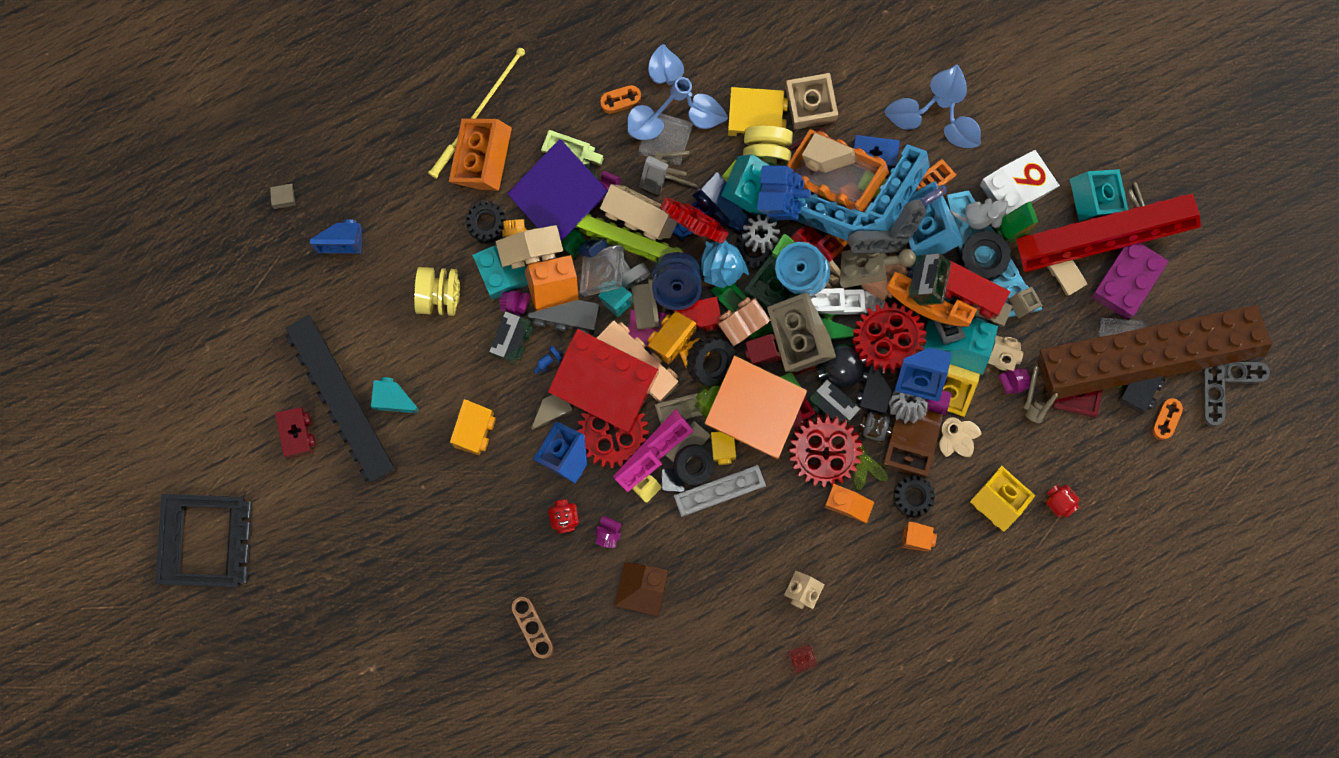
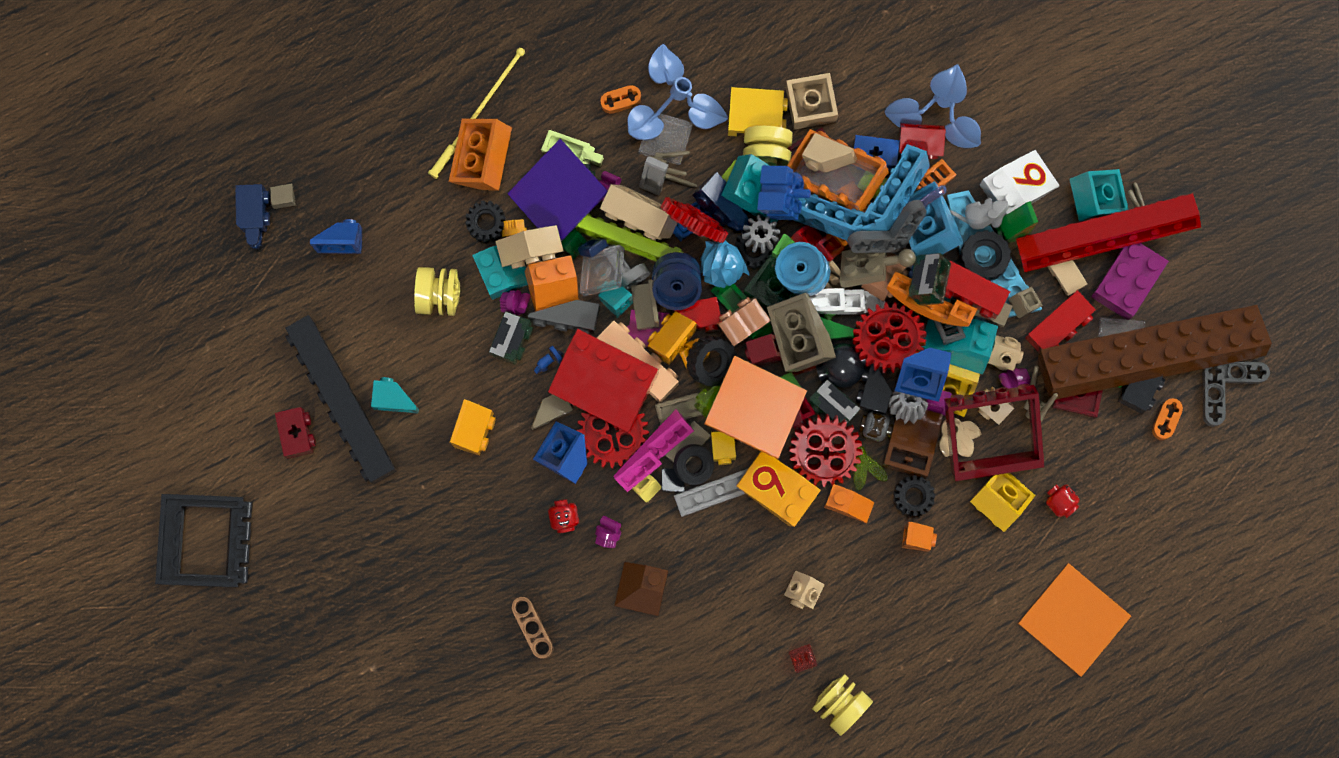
(252, 212): none -> dark blue hinge
(778, 488): none -> light orange slope
(842, 704): none -> light yellow wheel
(925, 137): none -> red brick
(996, 412): none -> tan brick
(999, 464): none -> dark red window
(1062, 323): none -> red brick
(1074, 619): none -> orange piece

